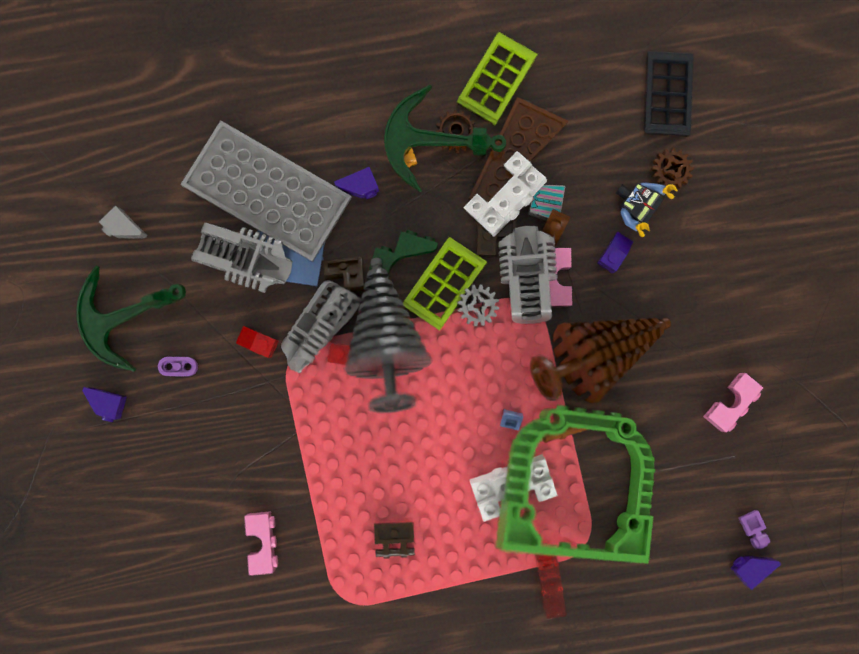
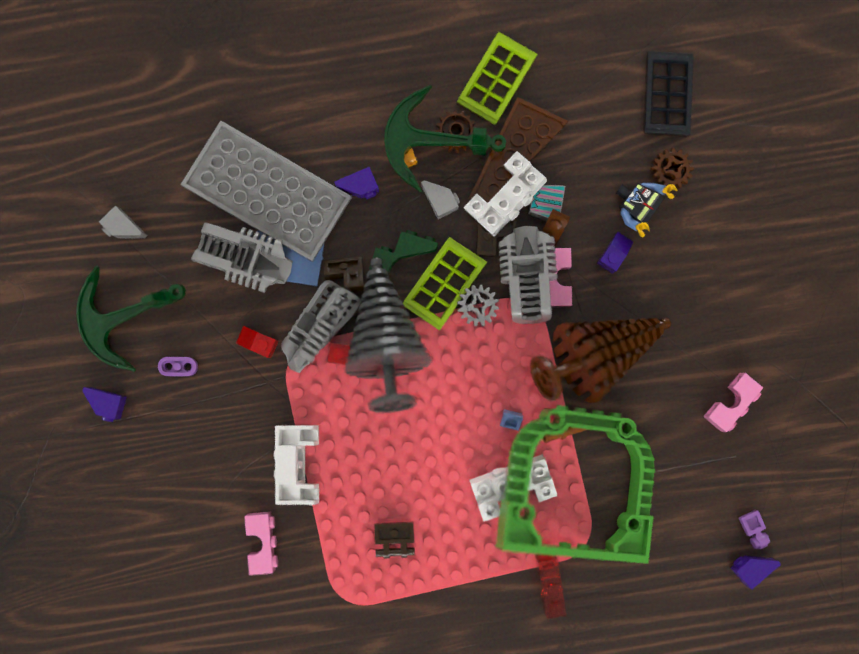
(290, 464): none -> white bracket
(440, 199): none -> light grey slope

